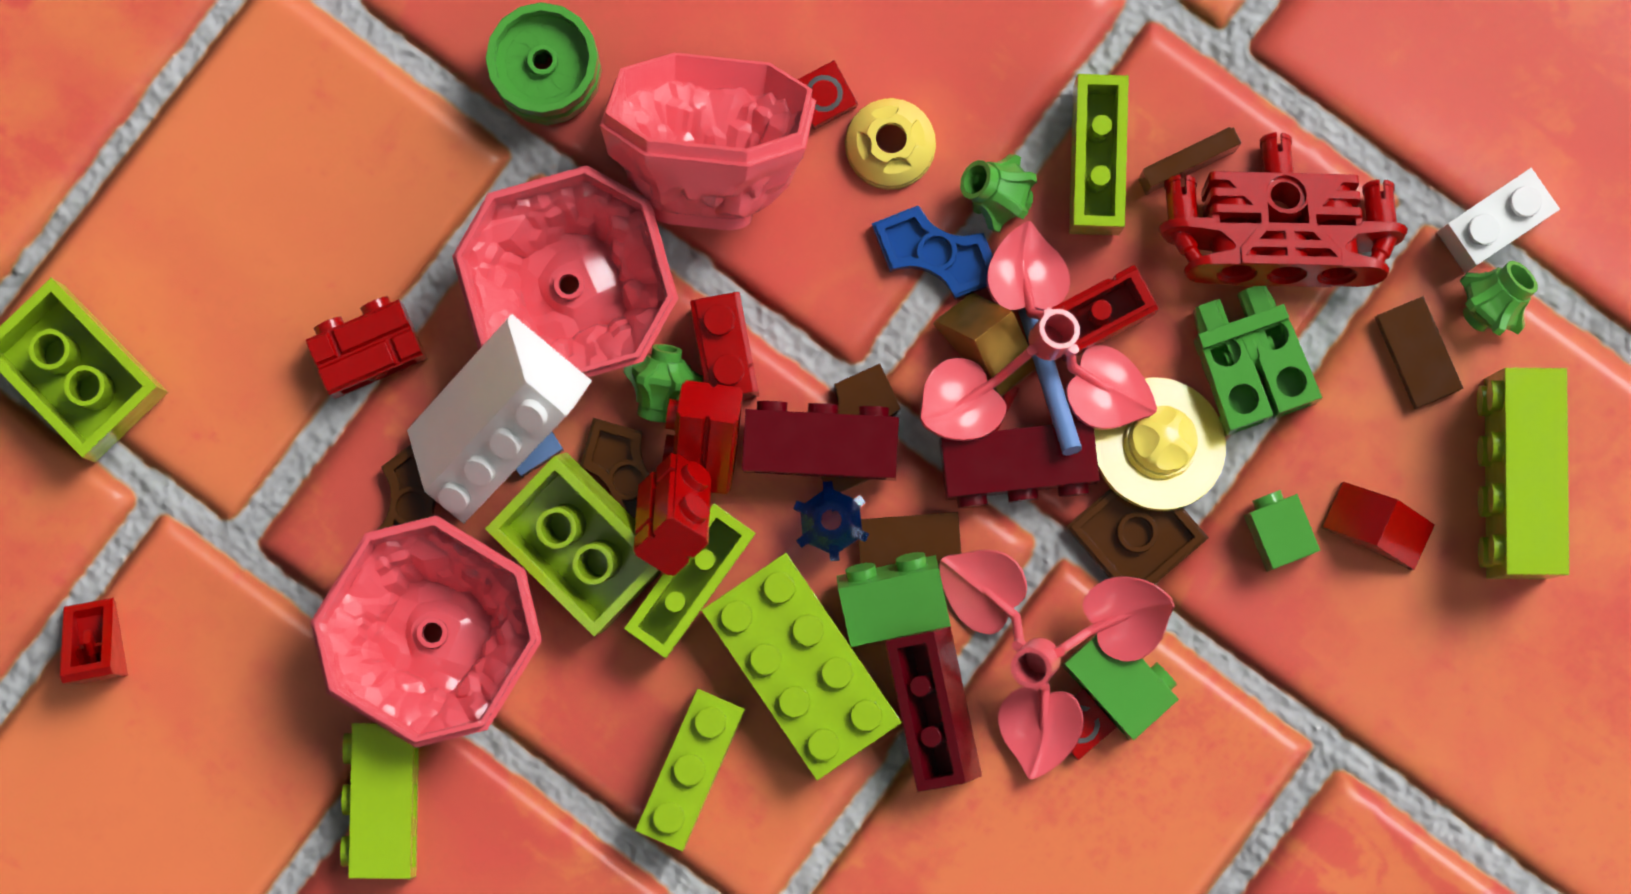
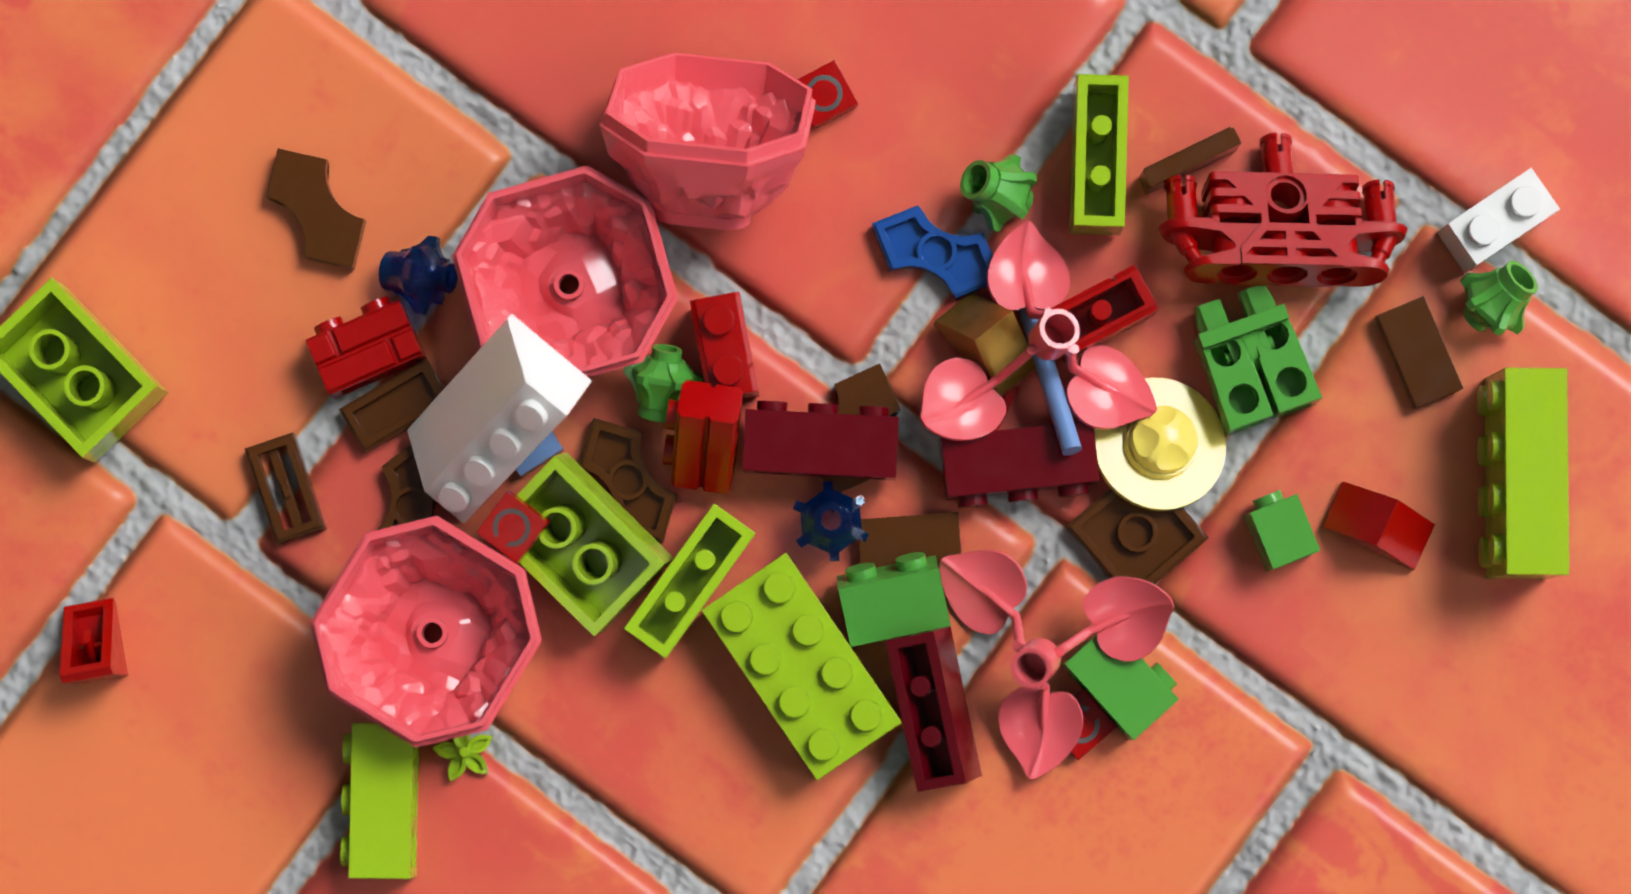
(299, 528): none -> reddish brown tile
(304, 188): none -> reddish brown tile
(392, 406): none -> reddish brown tile
(418, 274): none -> clear blue rock
(463, 754): none -> lime plant
(513, 526): none -> red tile
(531, 37): bright green wheel -> none
(673, 514): red brick -> none
(690, 770): lime brick -> none
(890, 169): light yellow piece -> none

